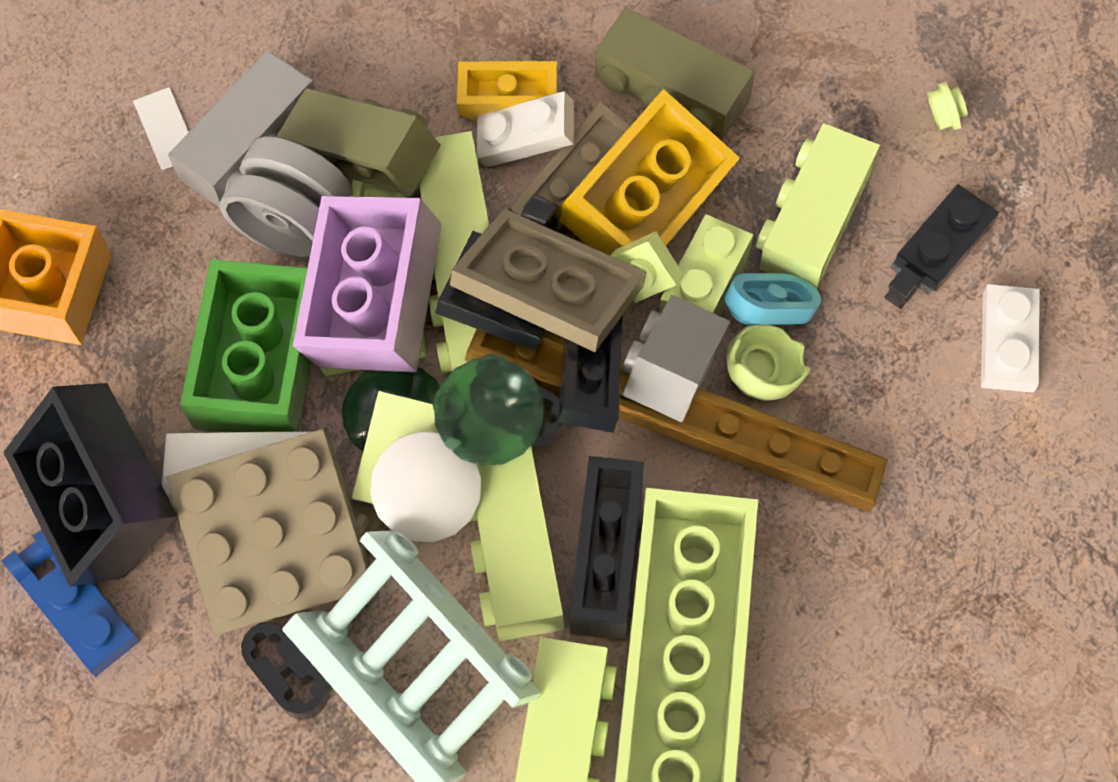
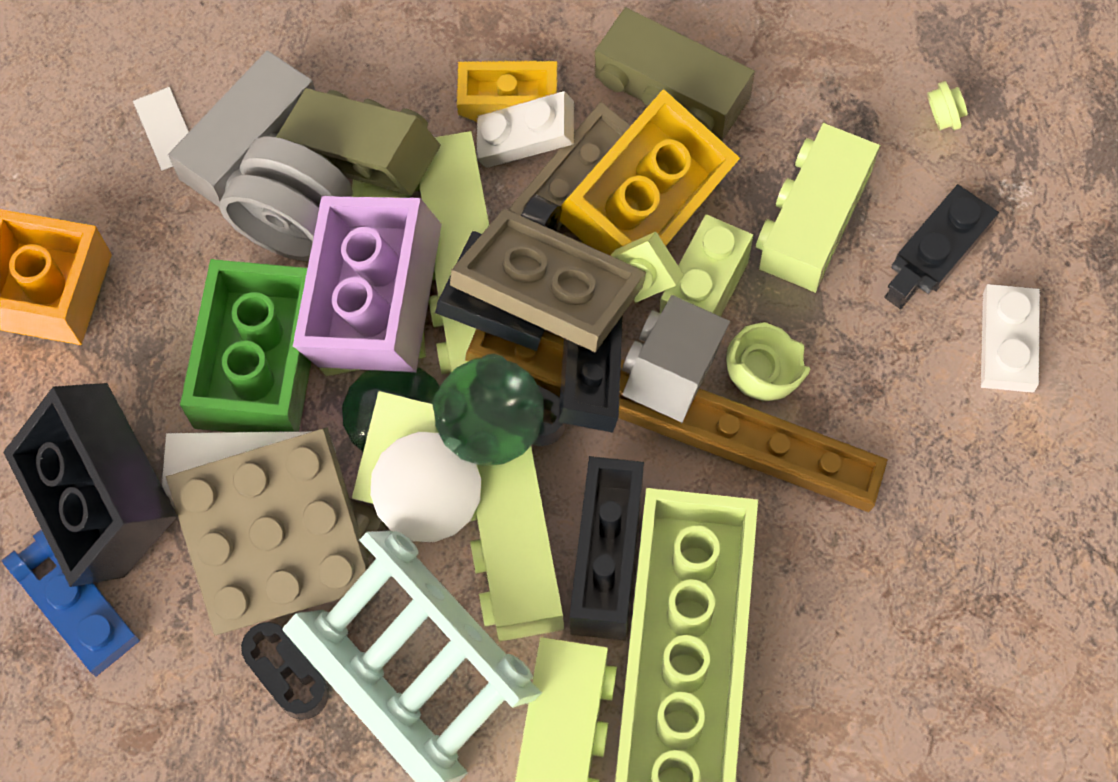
(771, 299): medium azure plate -> none

